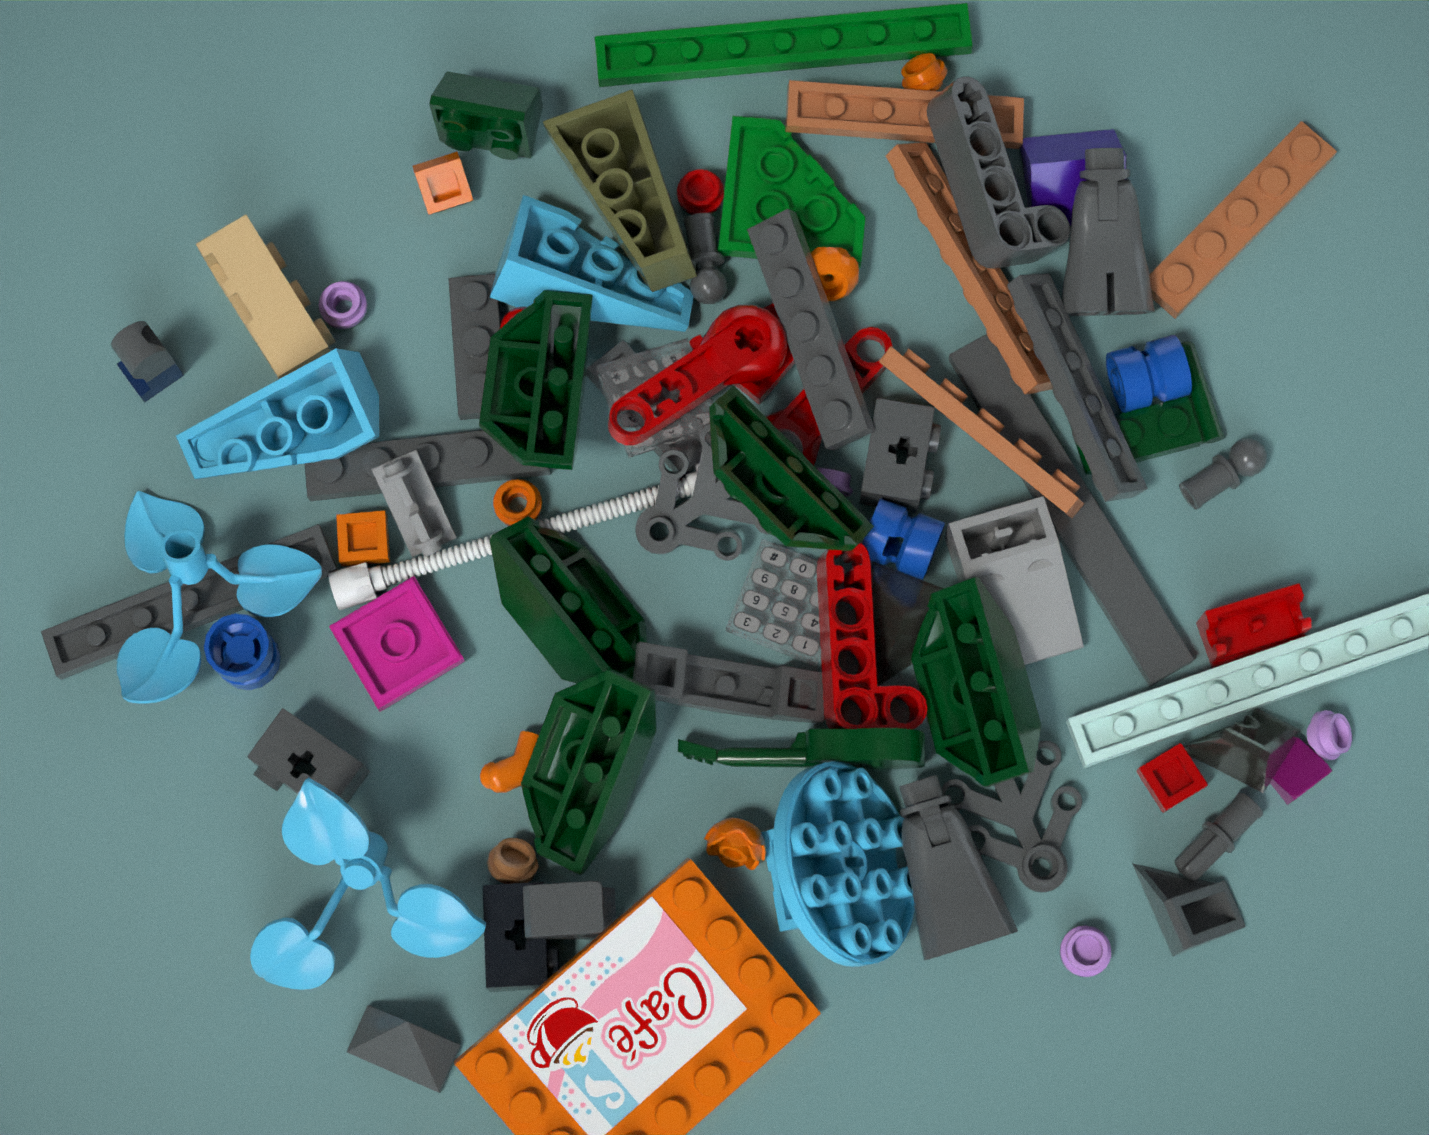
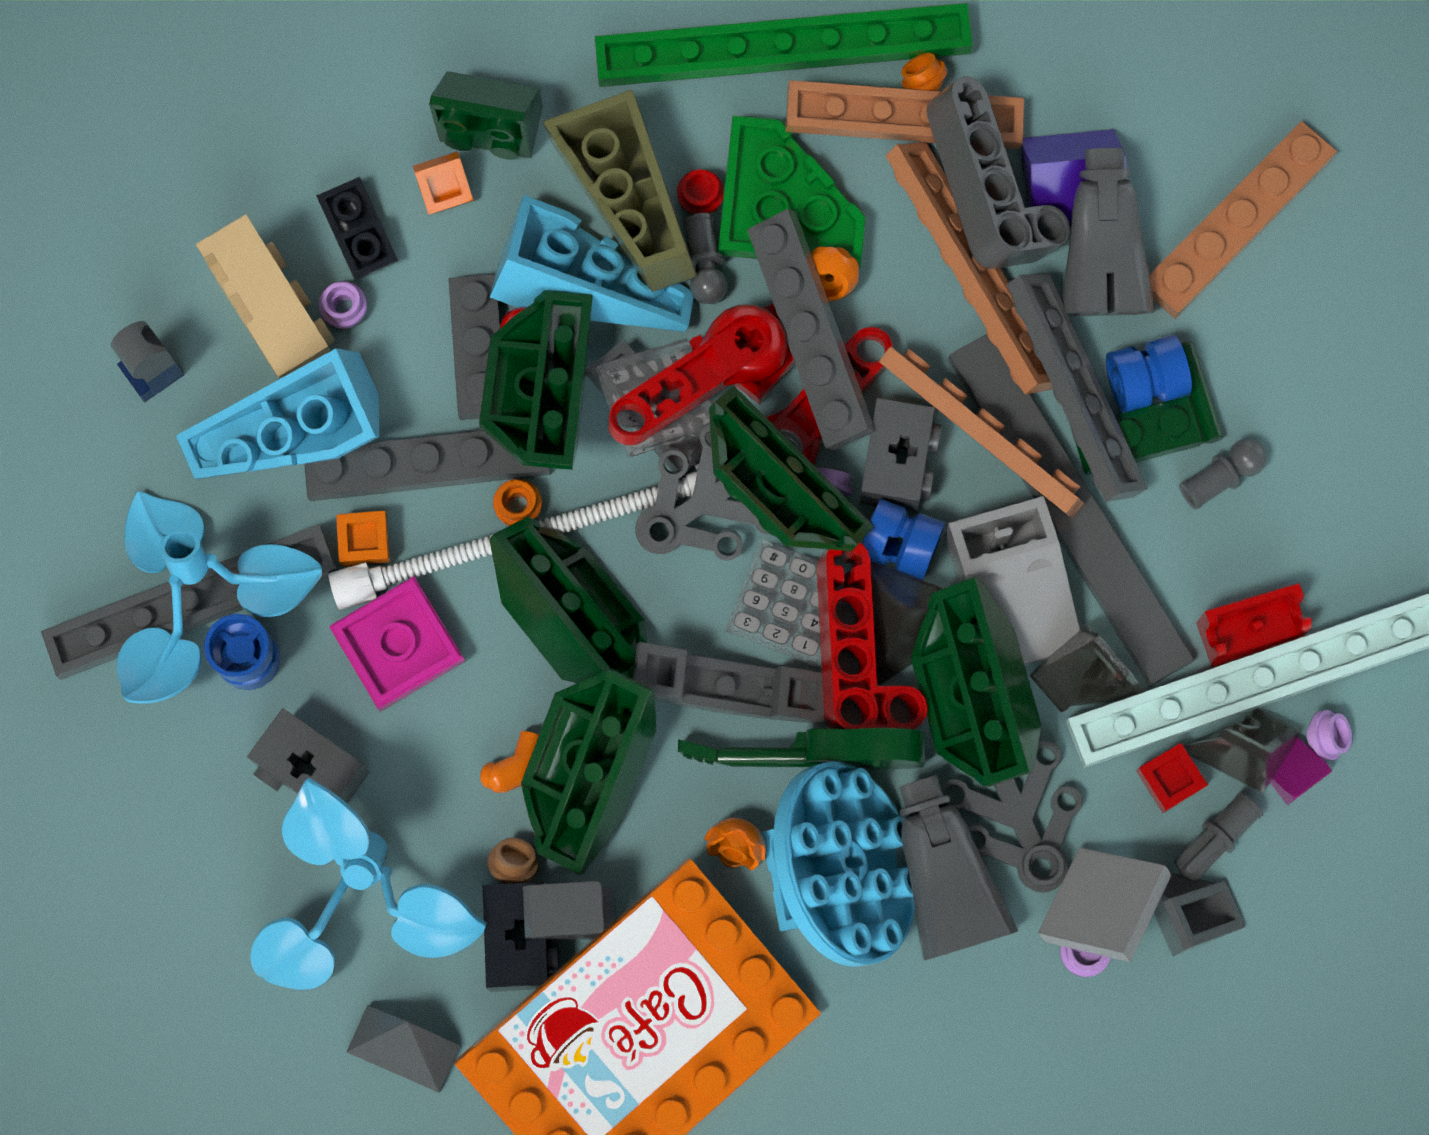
(357, 228): none -> black slope
(414, 504): light grey hinge -> none
(1085, 673): none -> clear smoke slope
(1105, 904): none -> light grey tile

